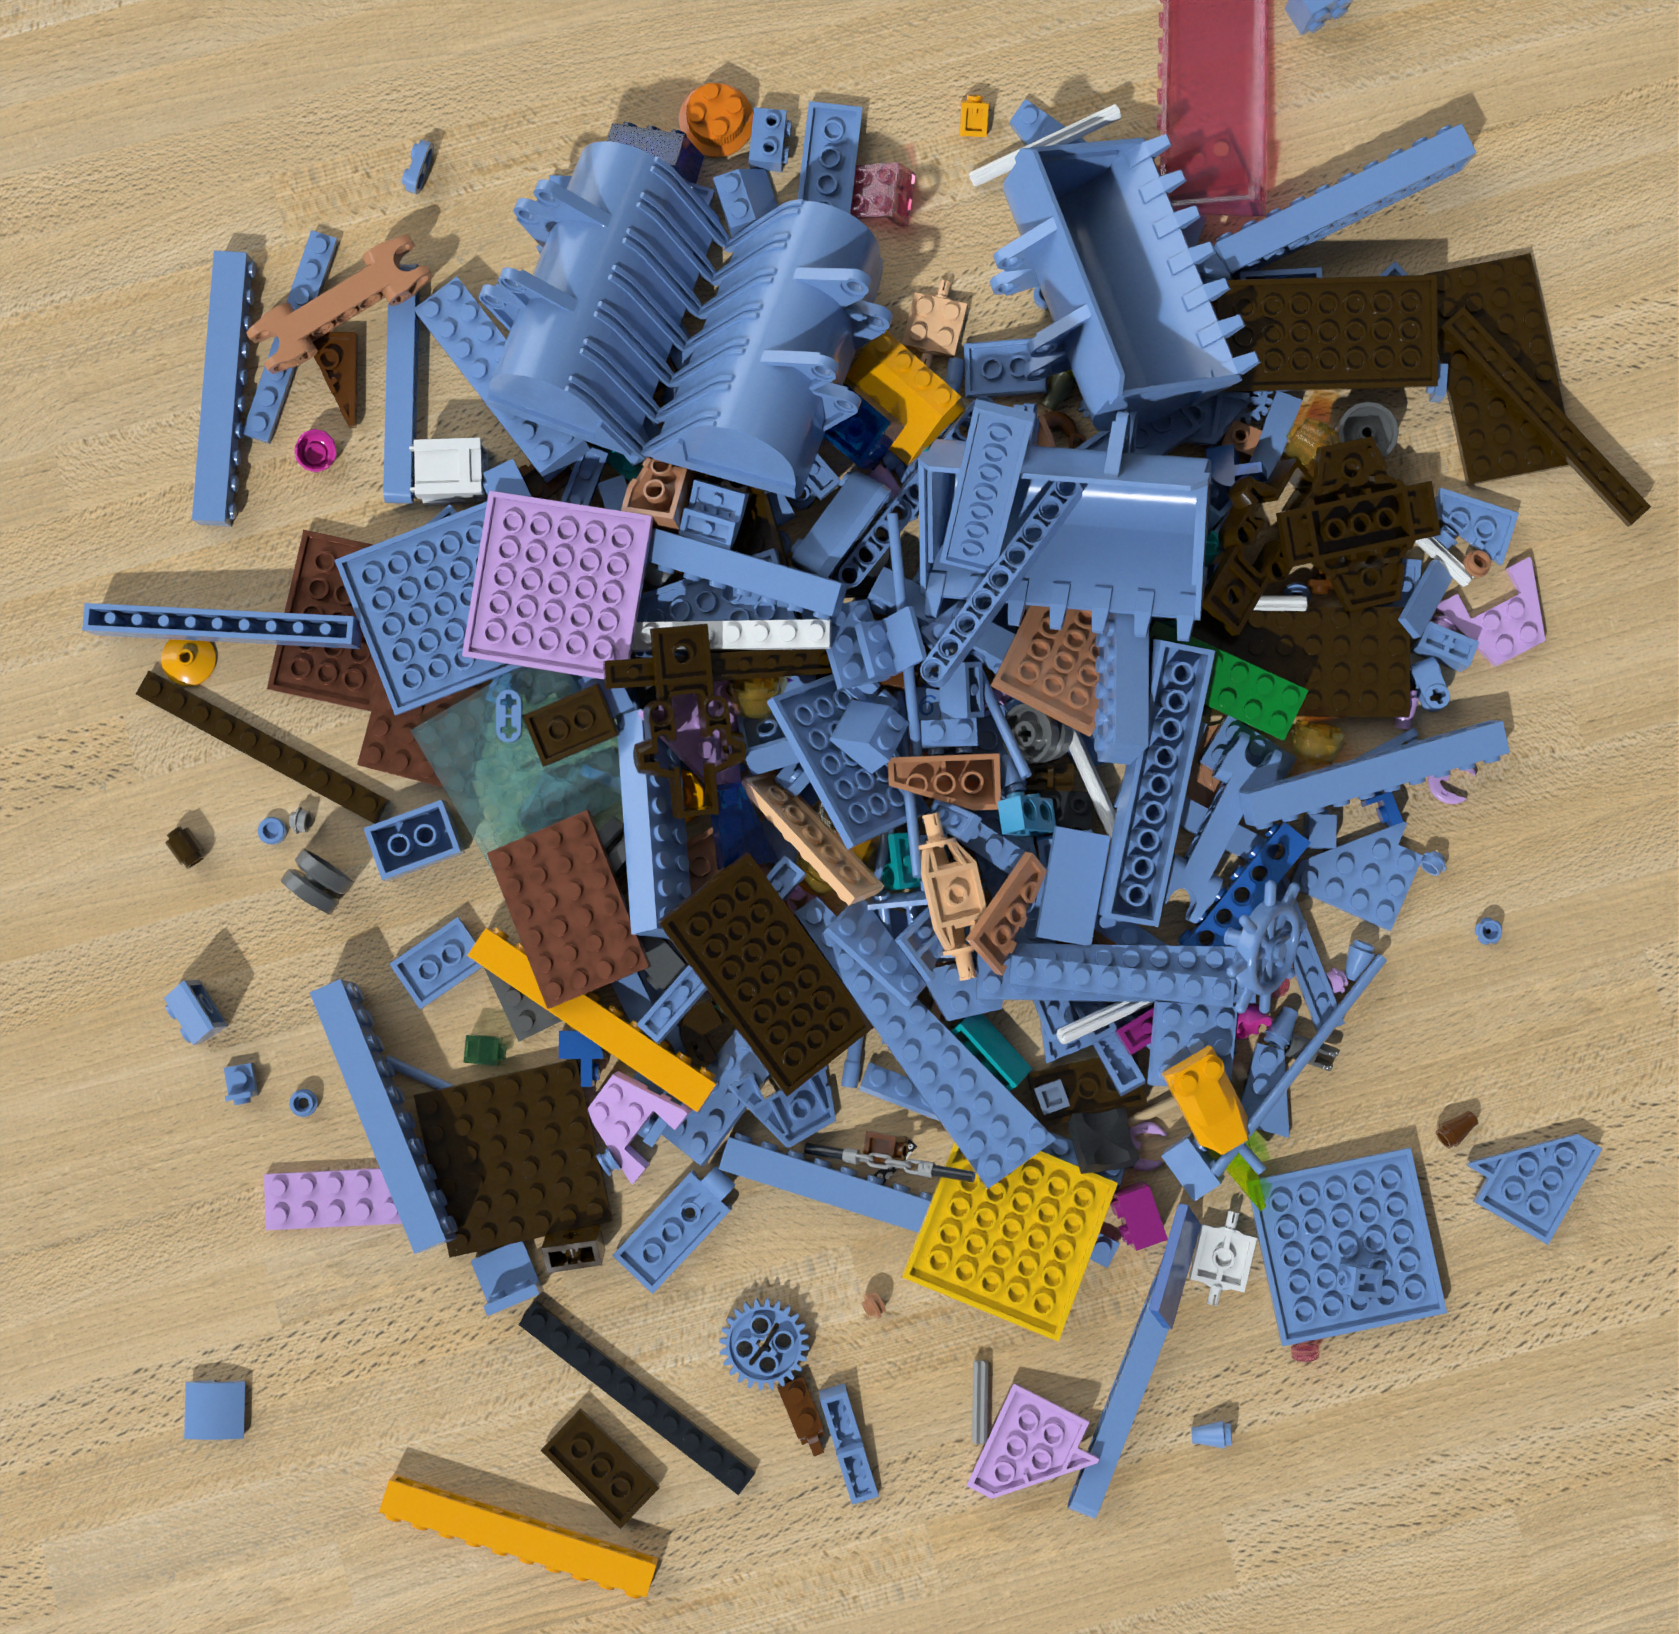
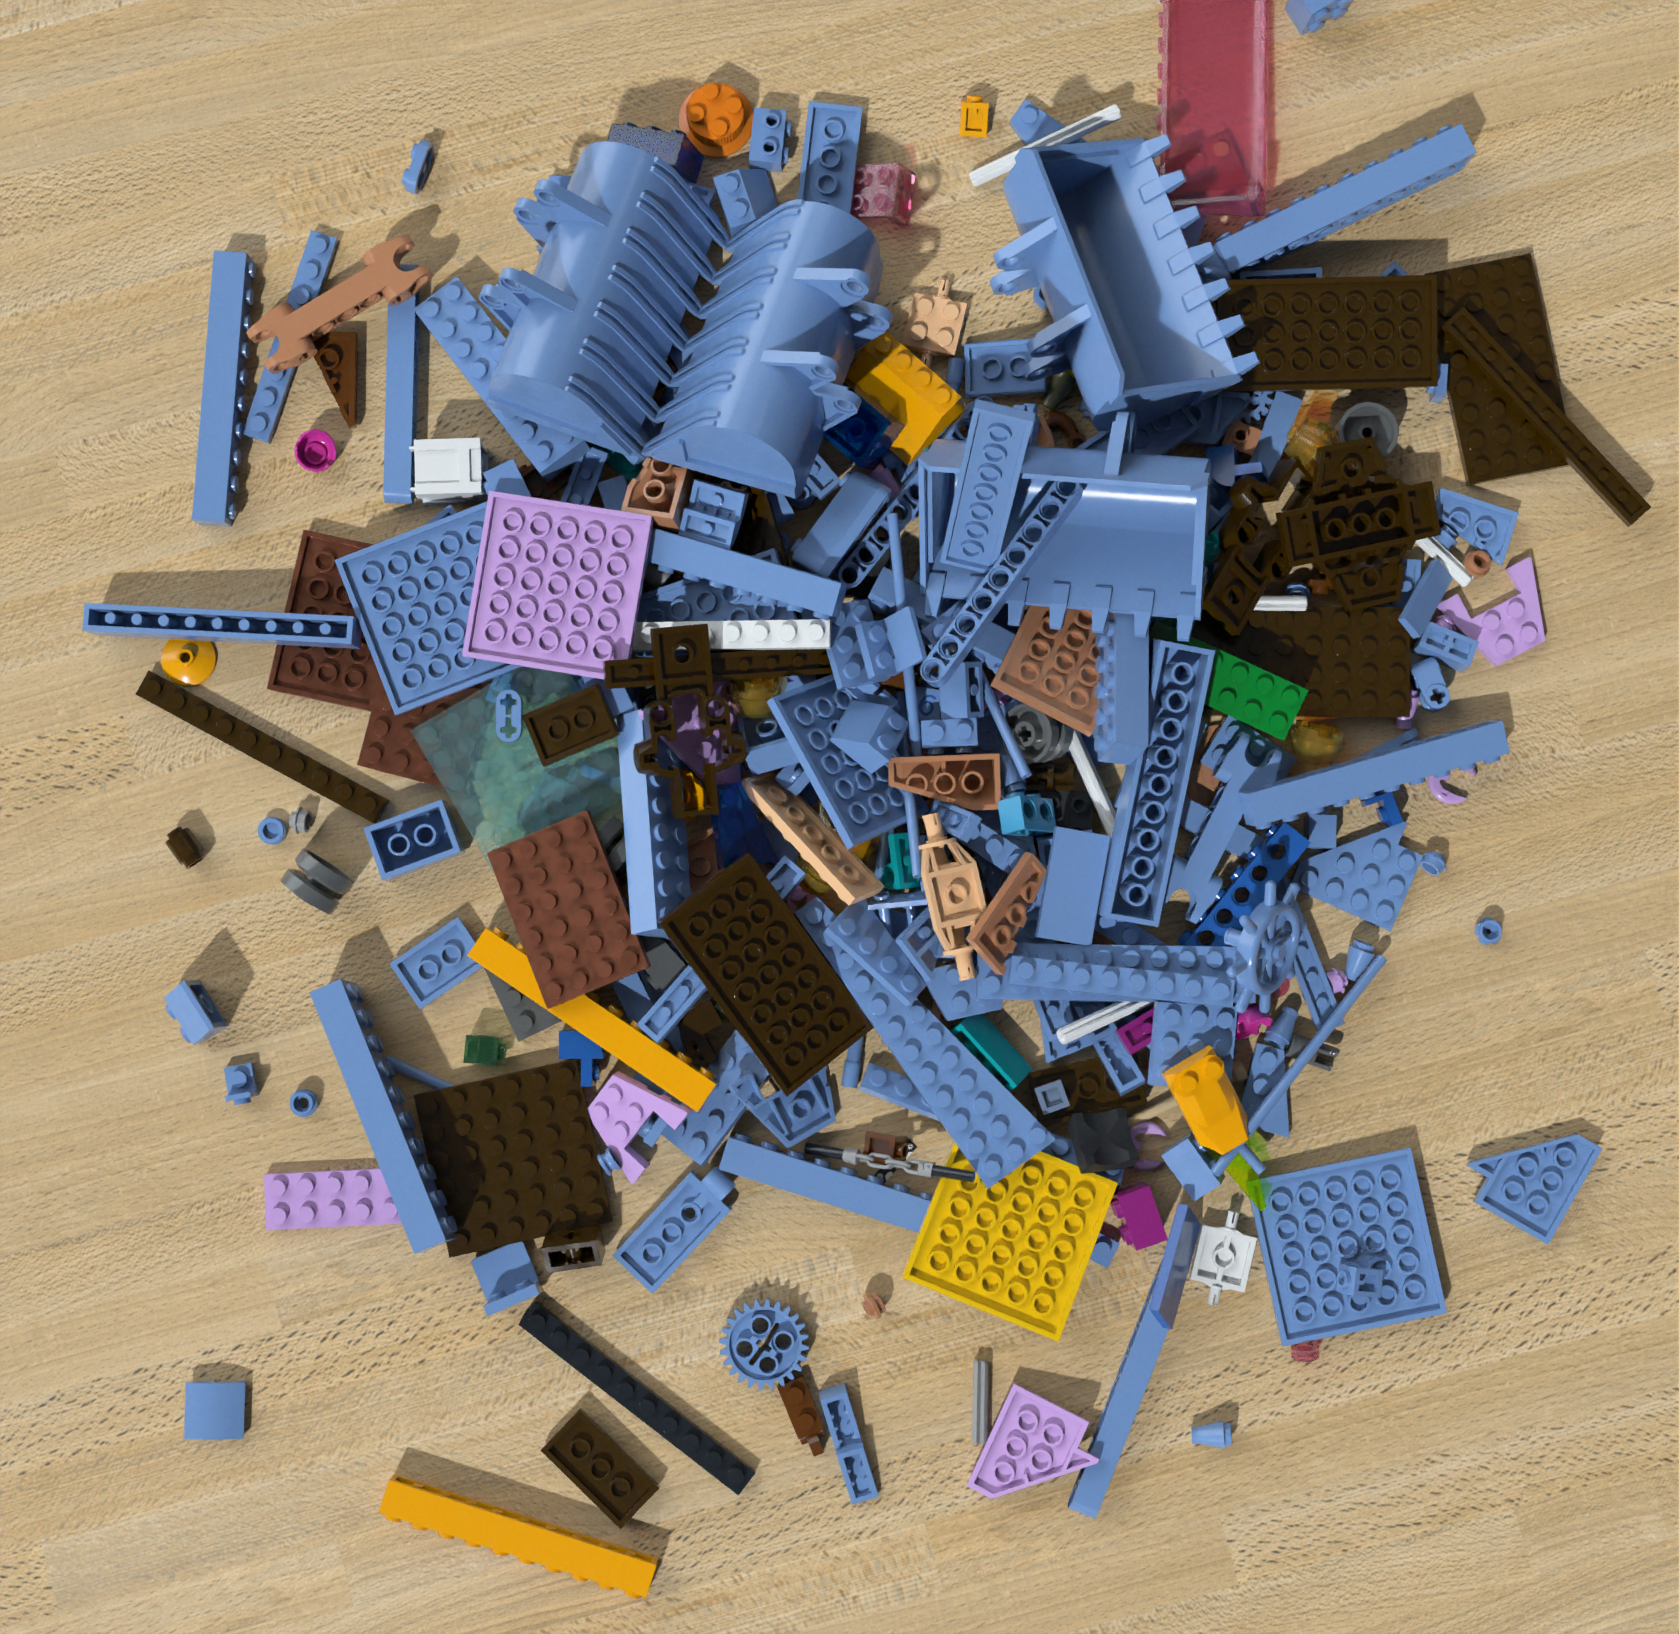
(1455, 1130): reddish brown cone -> none

